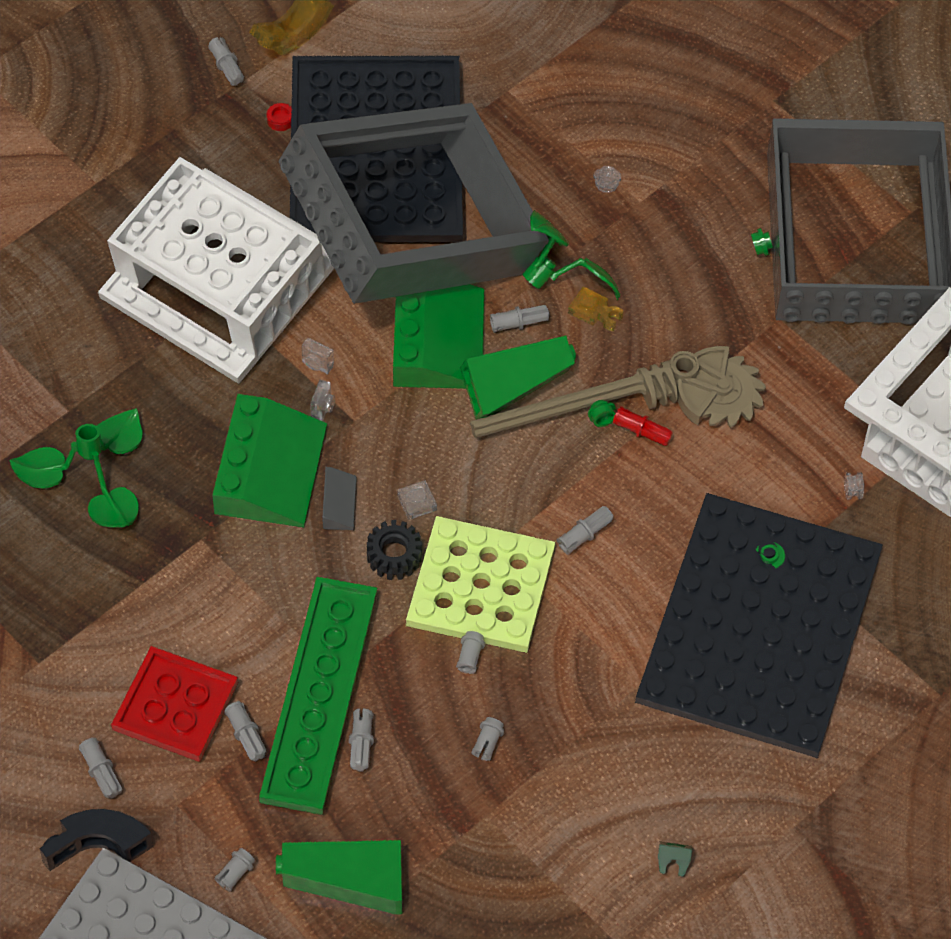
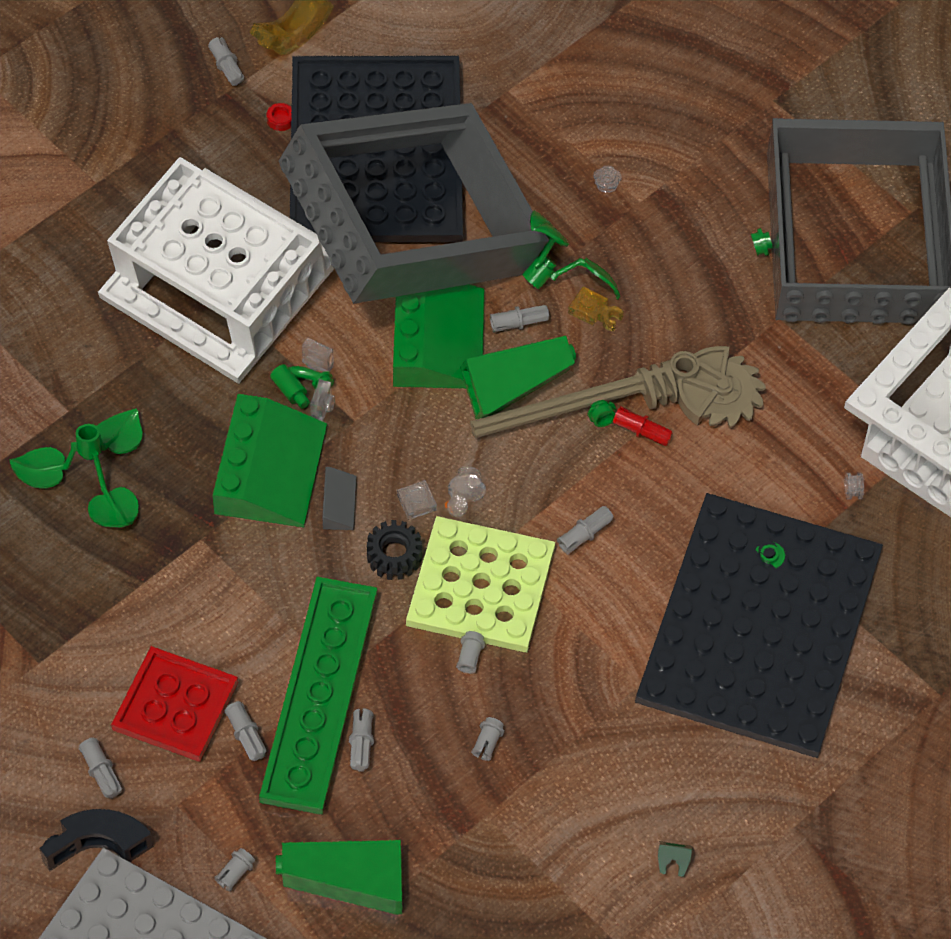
(287, 381): none -> green plant
(464, 488): none -> clear animal

